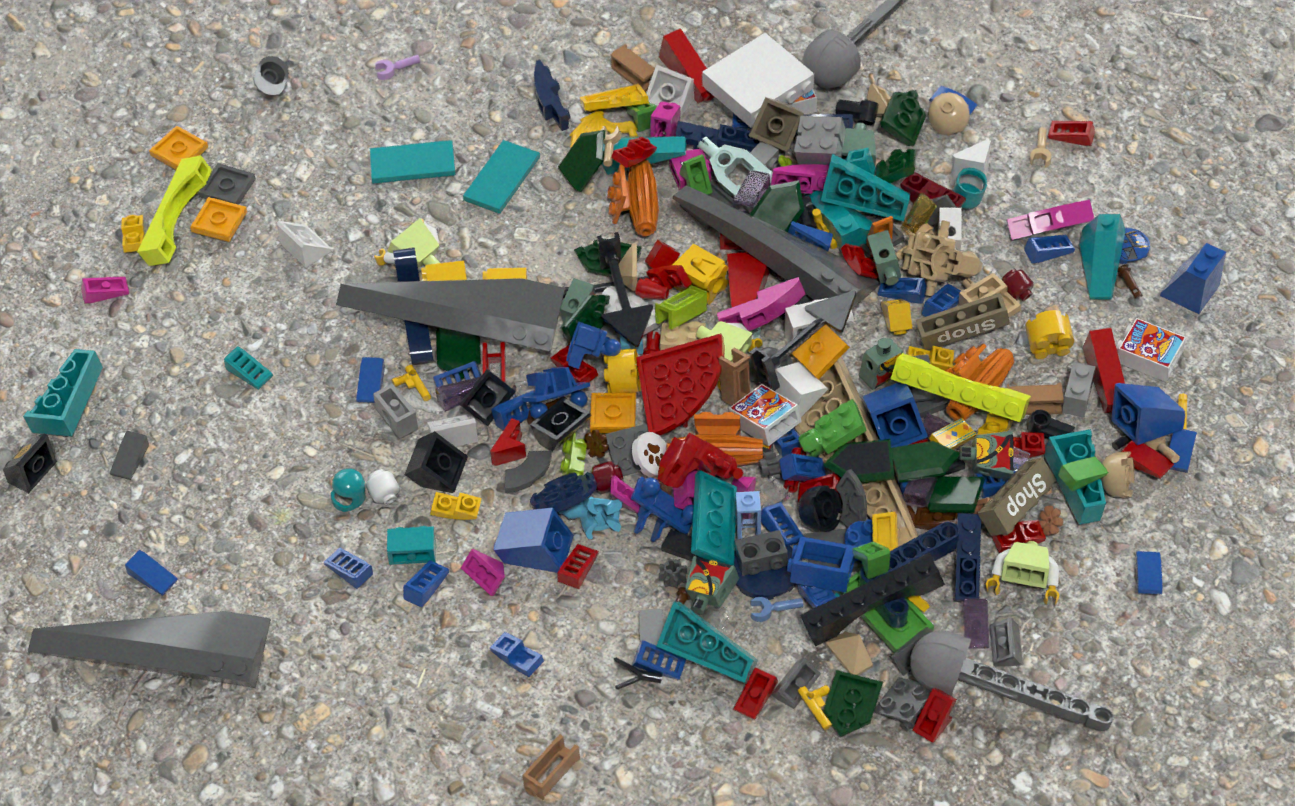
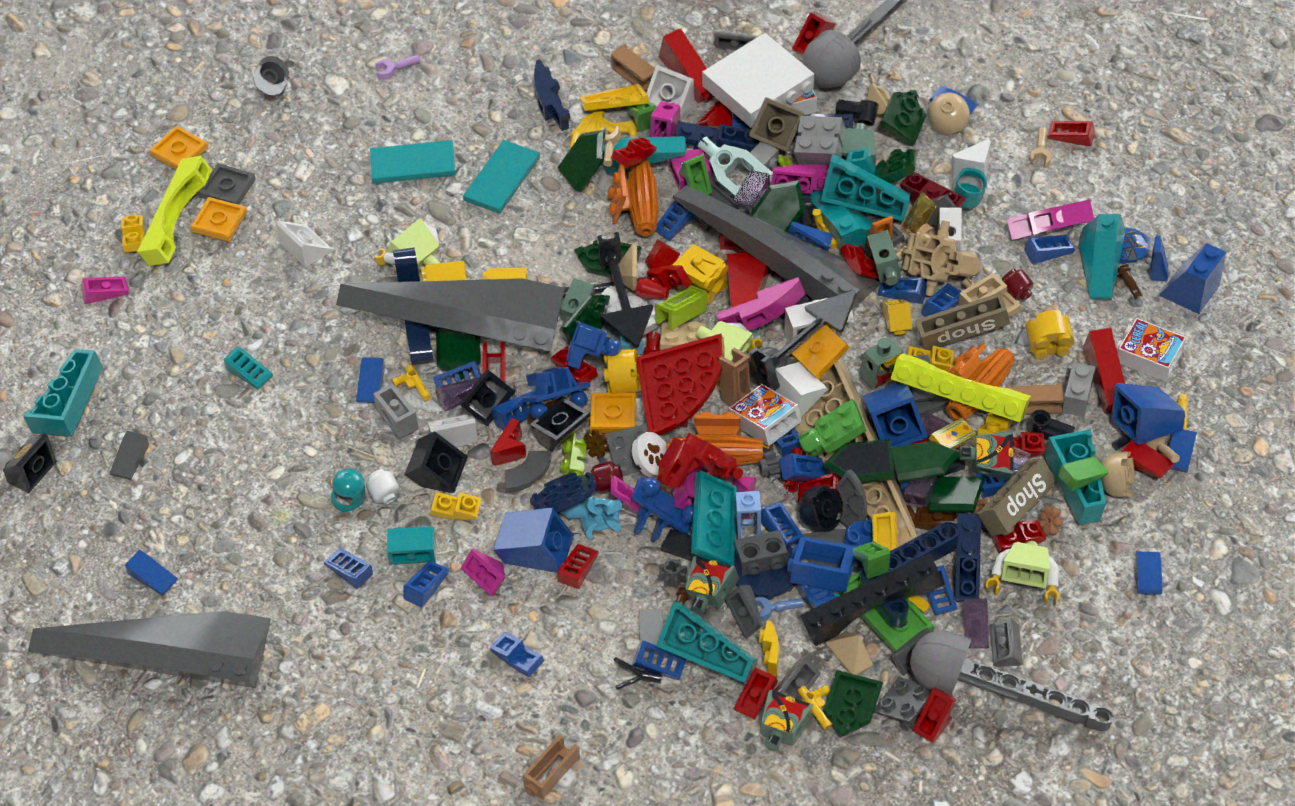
(671, 213): none -> blue slope
(716, 115): none -> red slope
(731, 40): none -> flat silver slope
(745, 609): none -> dark grey slope
(770, 647): none -> yellow slope
(784, 719): none -> torso
(813, 26): none -> red slope
(950, 597): none -> blue slope
(1159, 262): none -> blue slope

